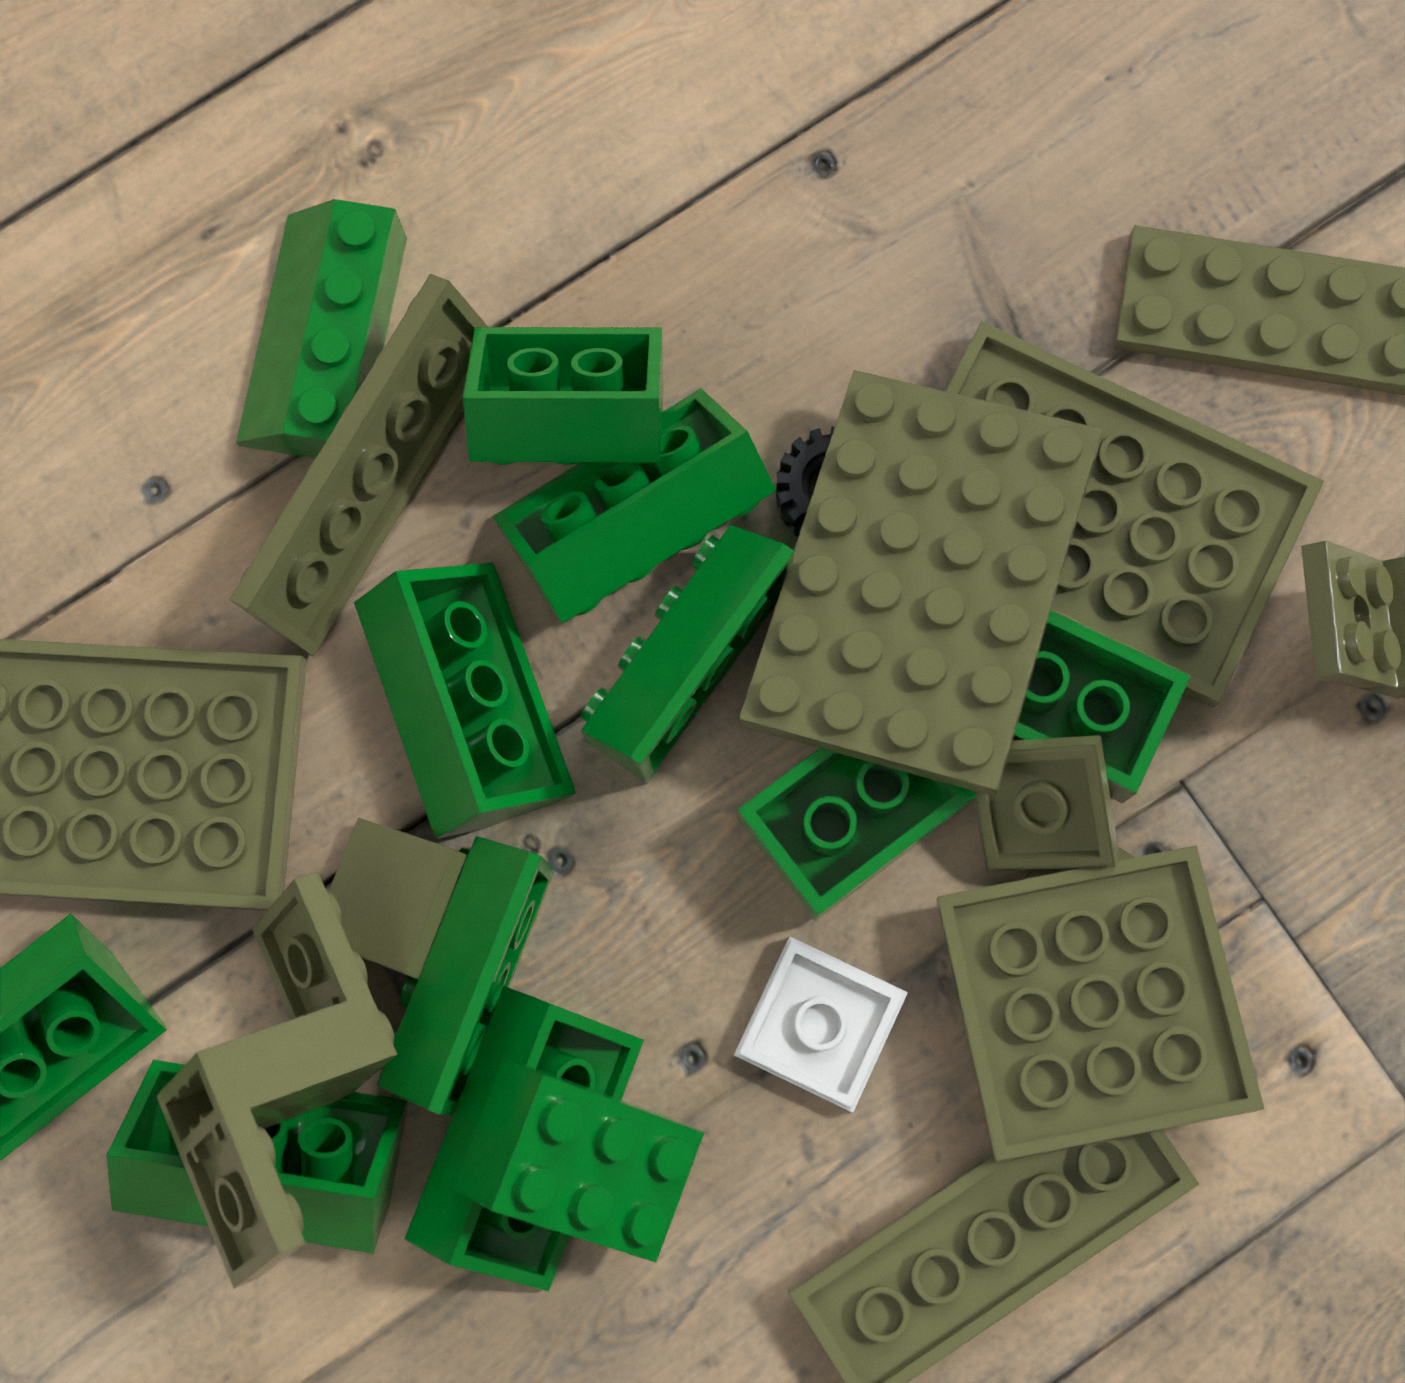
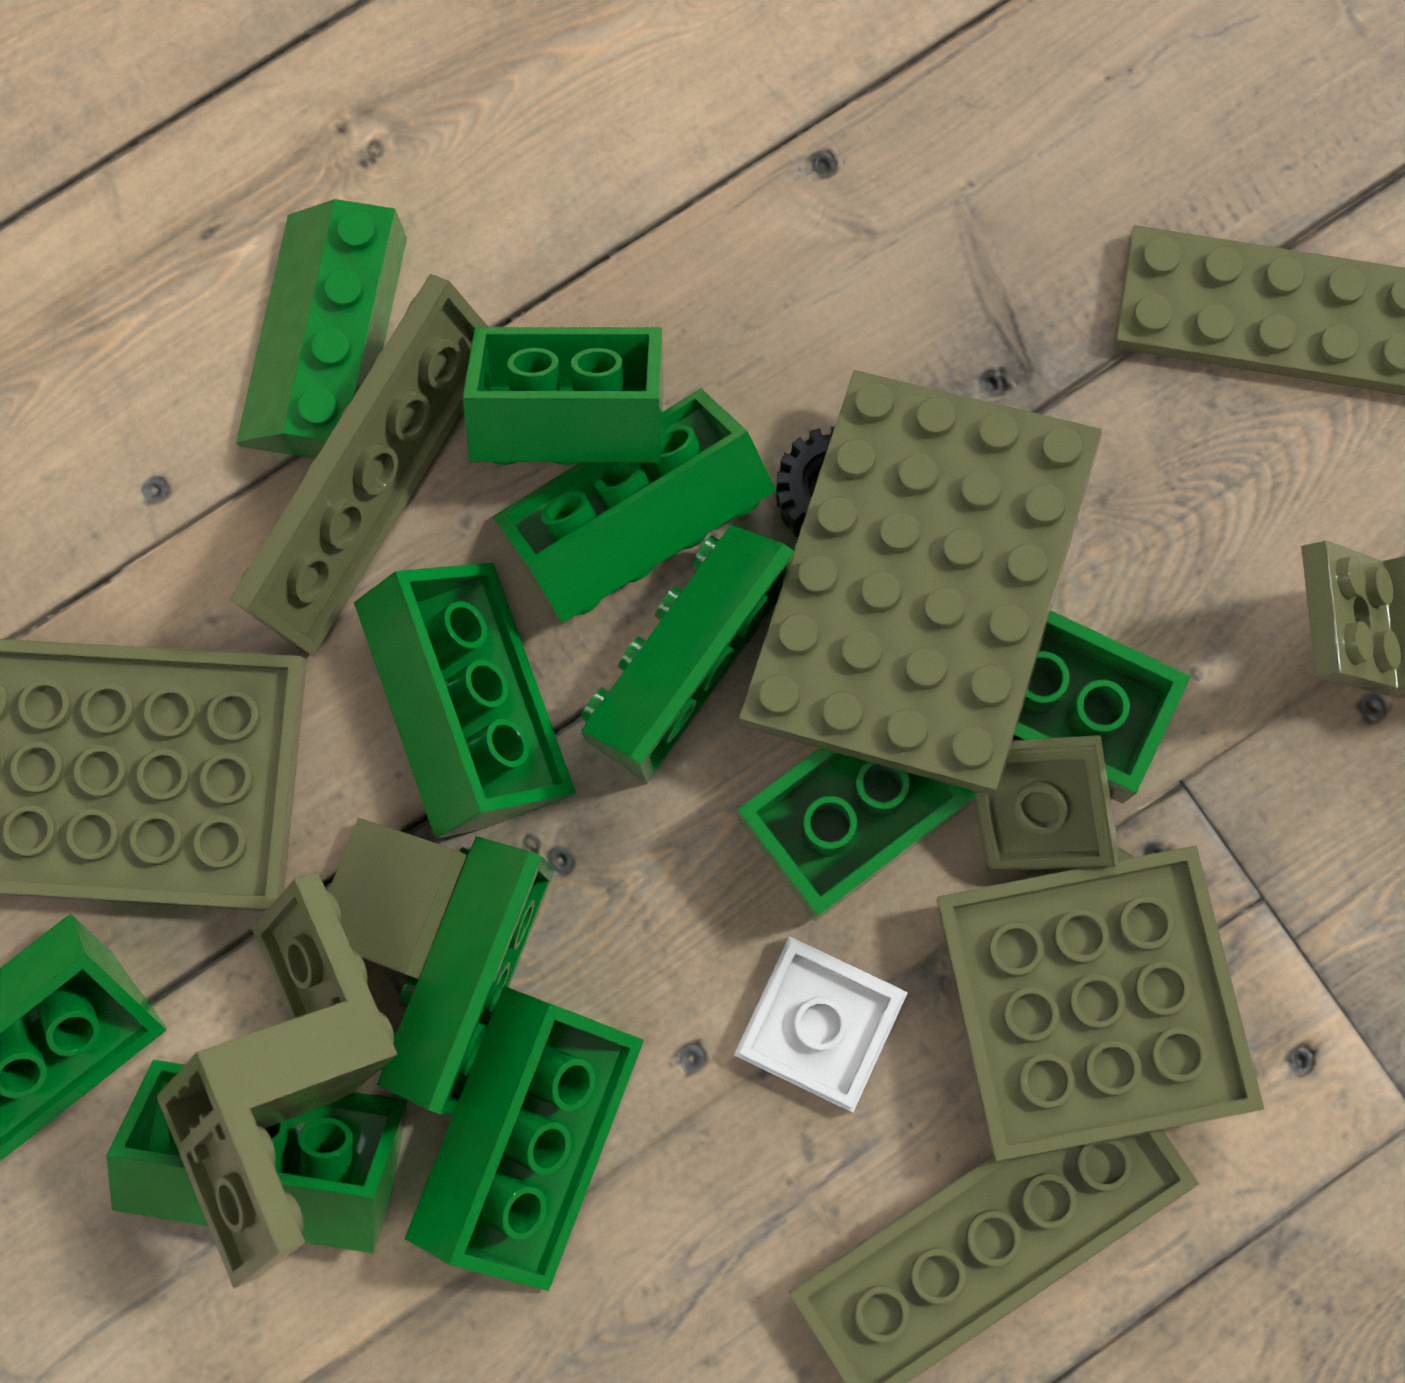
(577, 1161): green brick -> none
(1175, 519): olive plate -> none

